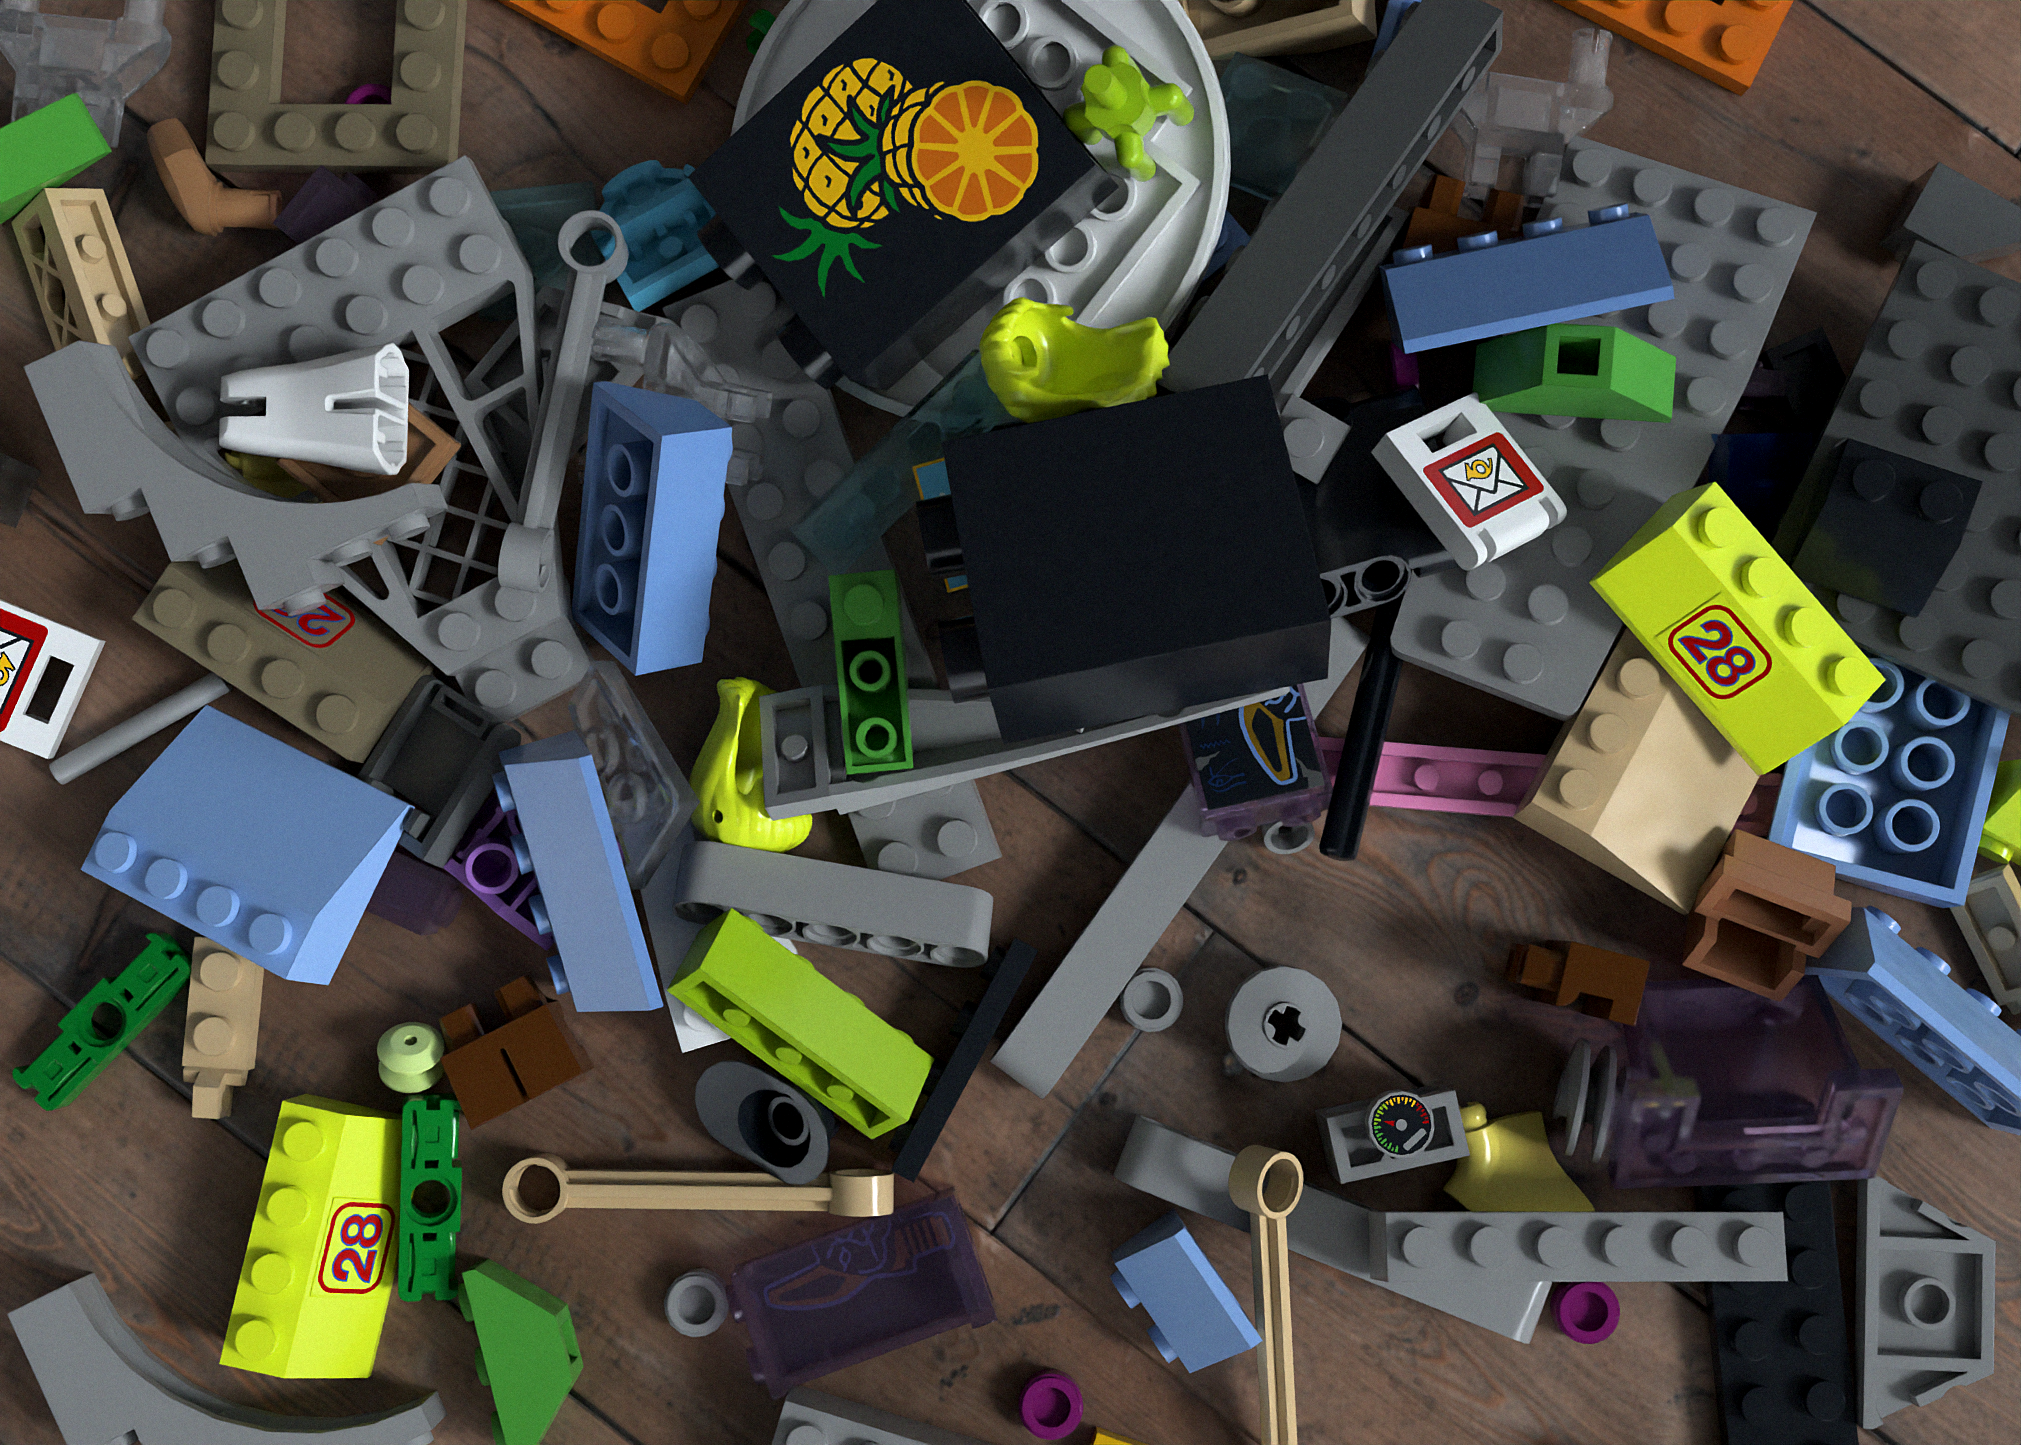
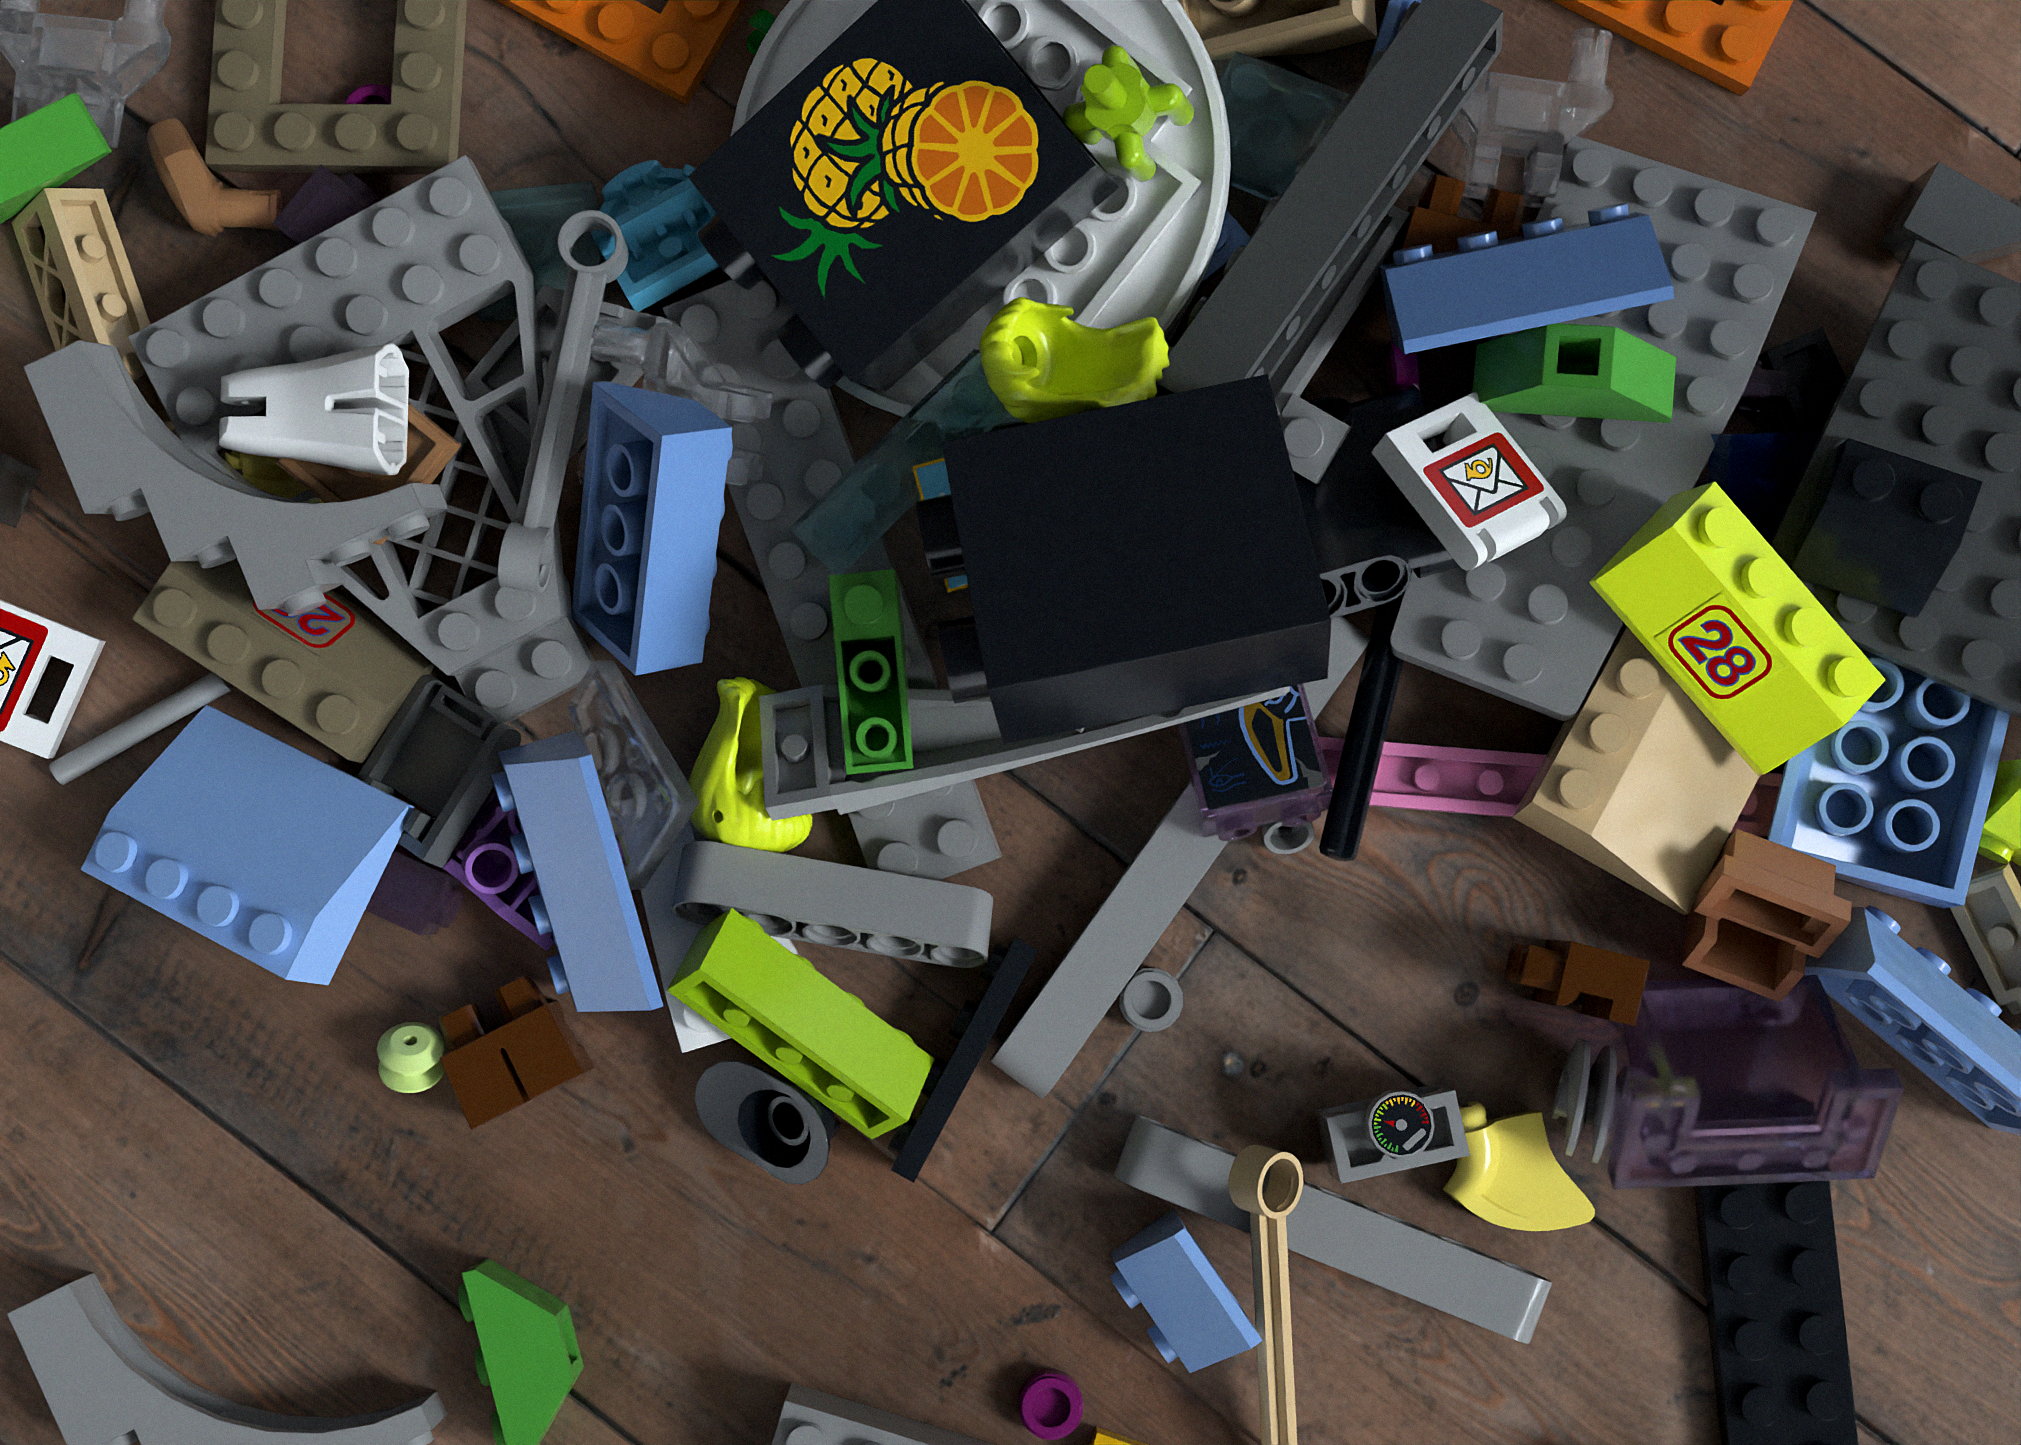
(79, 1051): green piece -> none
(220, 1026): tan hinge -> none
(320, 1244): neon yellow slope -> none
(425, 1238): green piece -> none
(696, 1302): light grey tile -> none
(841, 1191): tan piece -> none
(860, 1292): clear purple panel -> none
(1313, 1012): light grey piece -> none
(1576, 1246): light grey brick -> none
(1585, 1311): magenta tile -> none
(1917, 1303): light grey wing -> none

